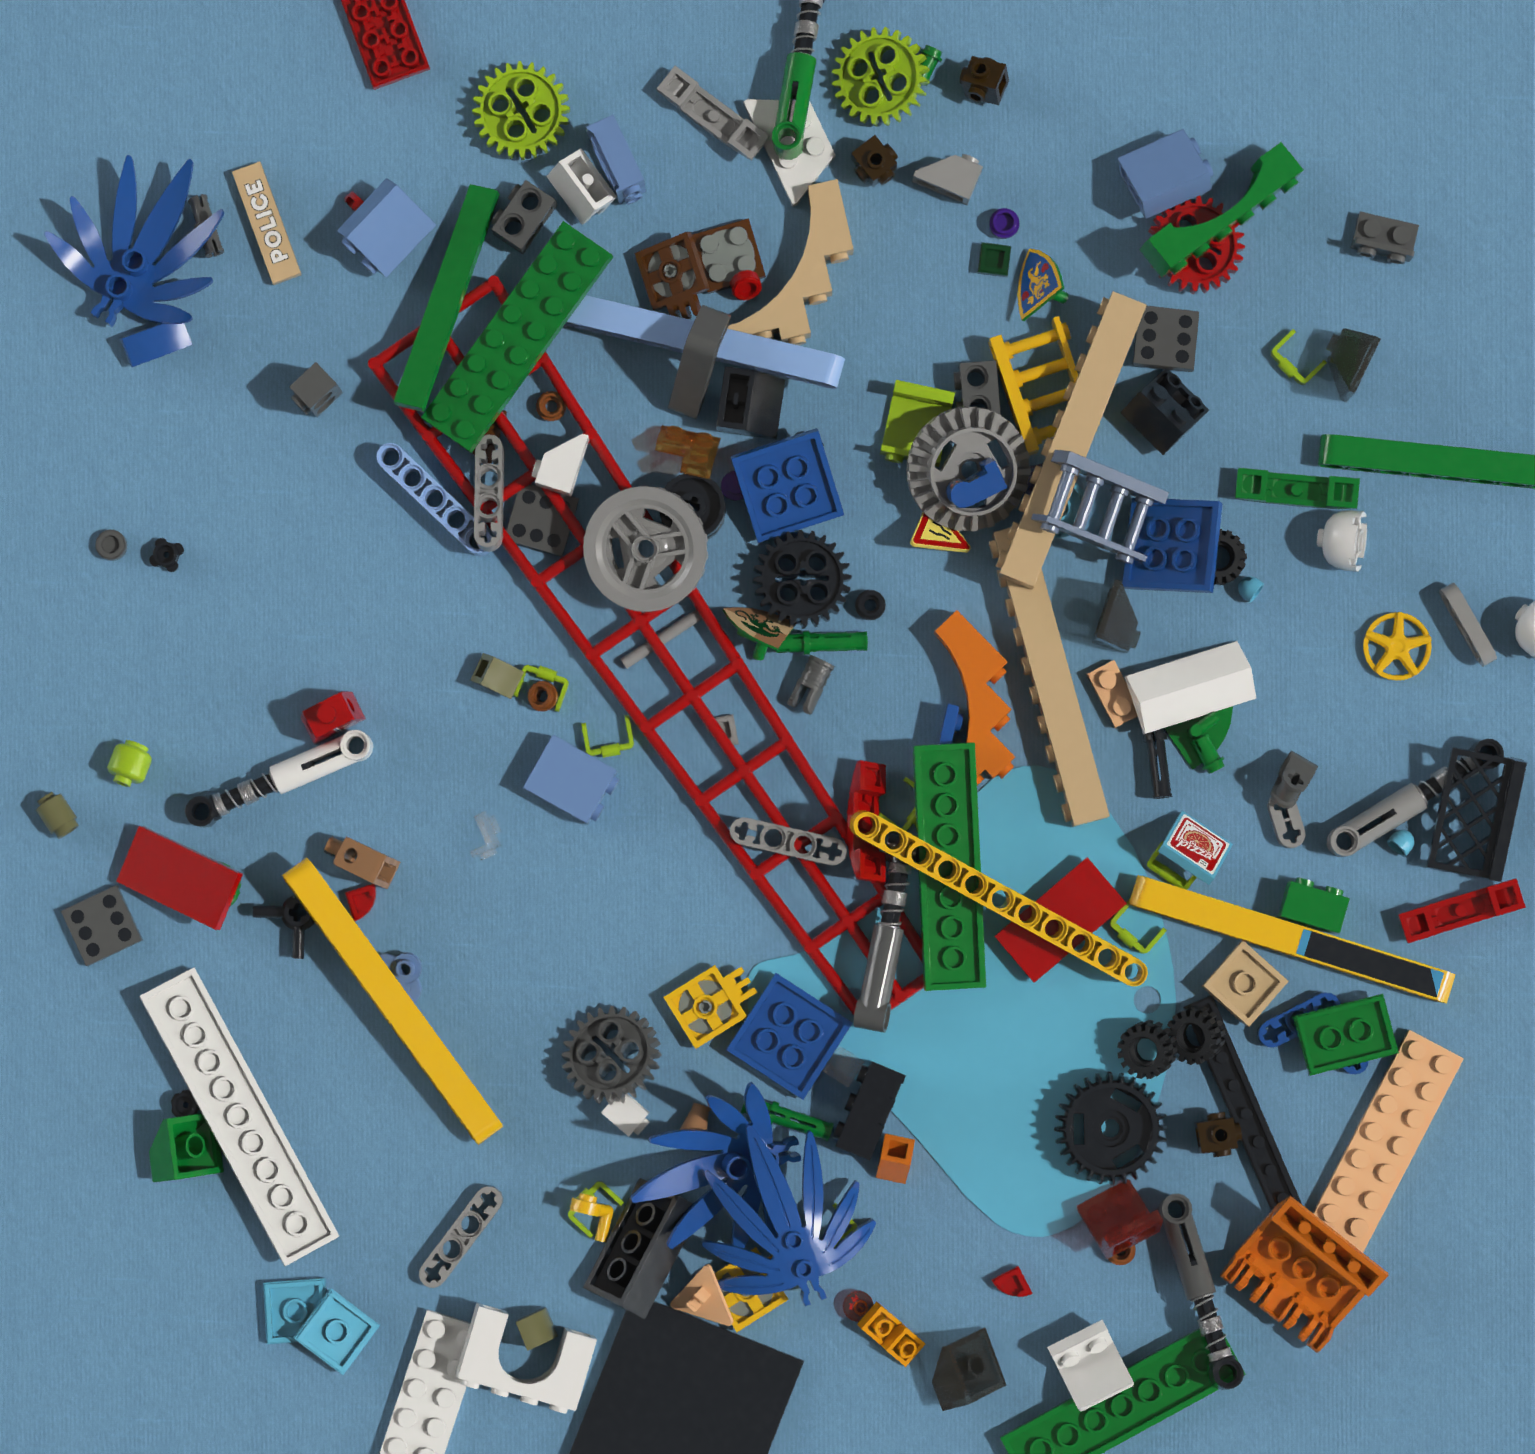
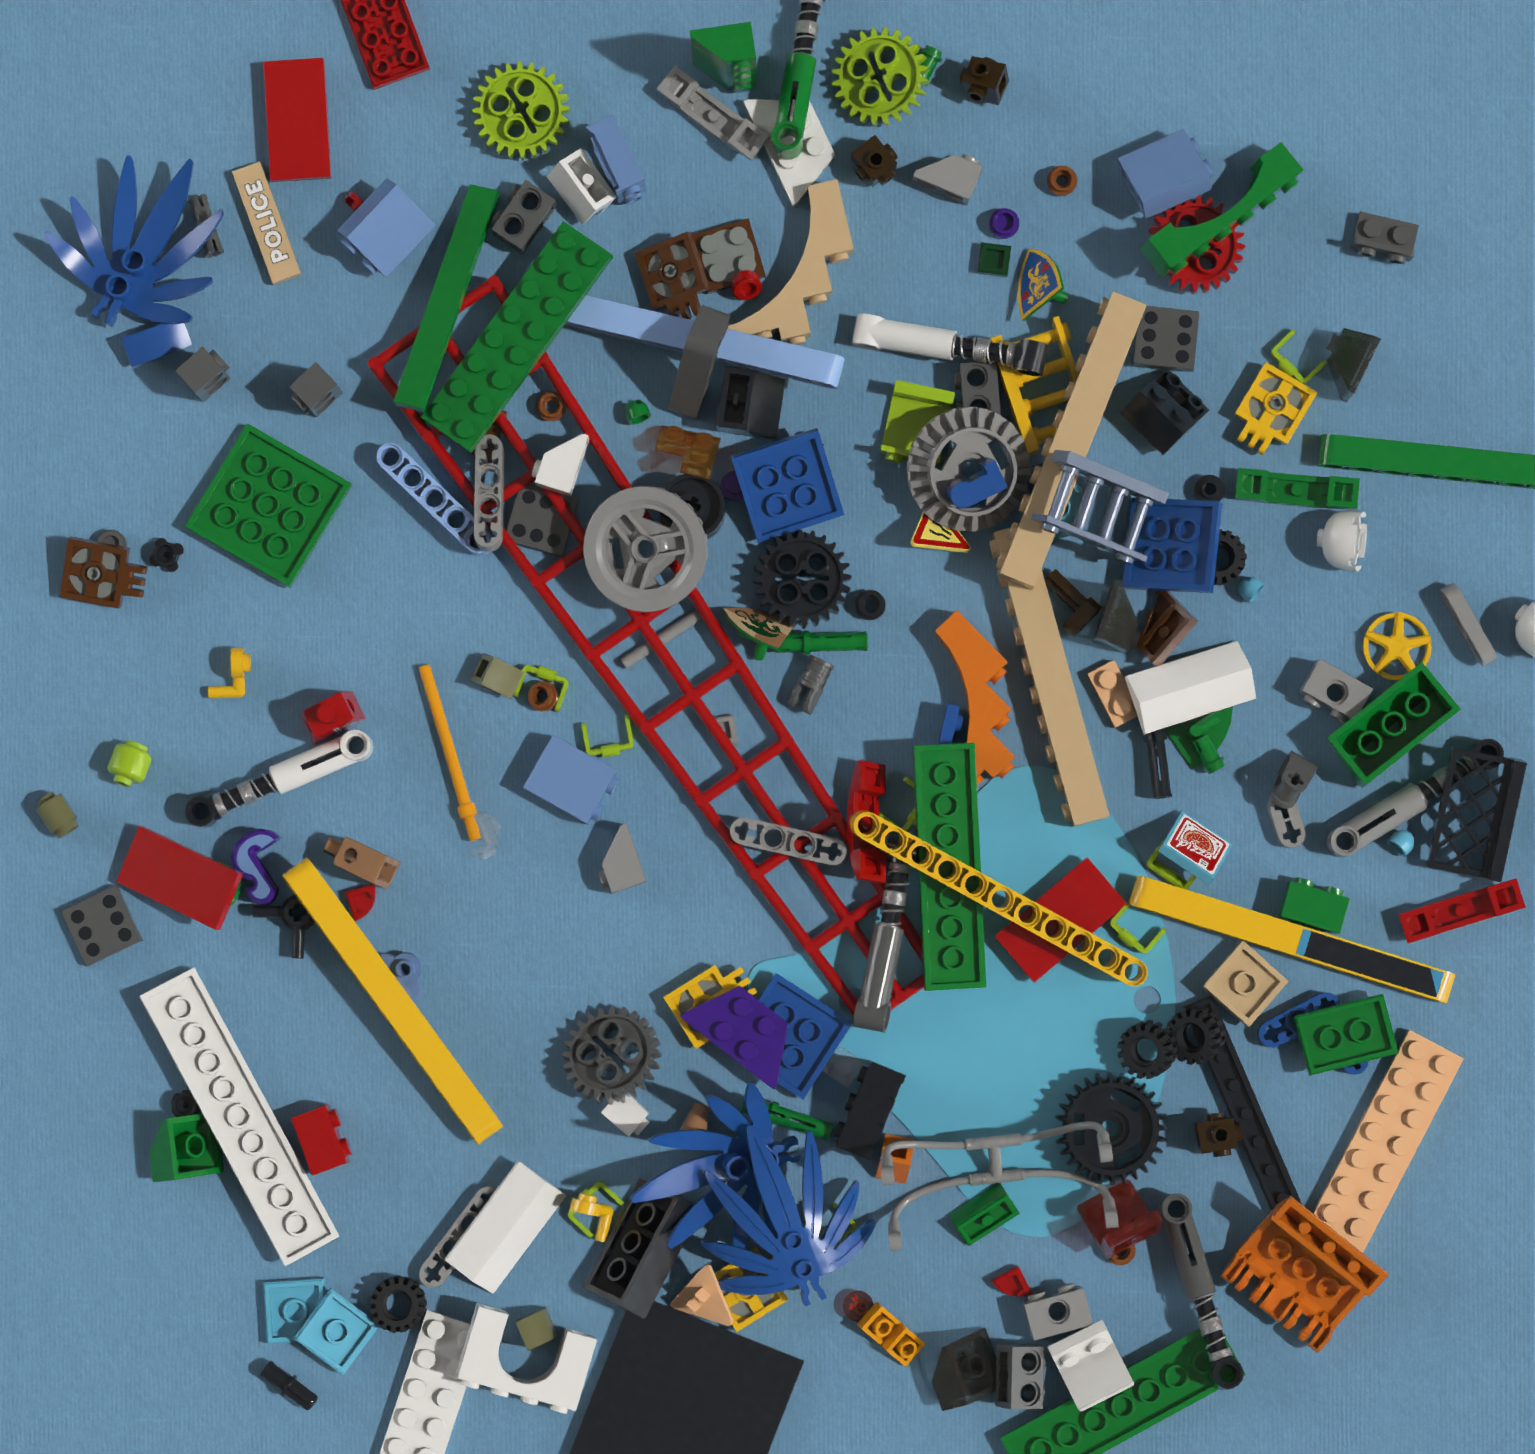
(99, 573): none -> reddish brown piece
(204, 373): none -> dark grey brick
(239, 665): none -> yellow plate
(246, 861): none -> animal
(268, 505): none -> green plate
(289, 1386): none -> black axle
(297, 120): none -> red tile
(321, 1139): none -> red brick
(384, 1317): none -> black tyre
(466, 809): none -> light orange bar
(505, 1227): none -> white slope
(622, 863): none -> light grey slope
(637, 412): none -> green hinge
(726, 55): none -> green slope
(744, 1031): none -> dark purple wing
(877, 333): none -> piece
(983, 1214): none -> green slope
(996, 1173): none -> light grey bar
(1013, 1376): none -> dark grey brick
(1061, 171): none -> dark orange plate
(1075, 1316): none -> light grey brick
(1083, 608): none -> dark brown piece
(1164, 628): none -> reddish brown wing
(1205, 480): none -> black plate
(1273, 407): none -> yellow piece
(1353, 691): none -> light grey brick
(1392, 725): none -> green slope

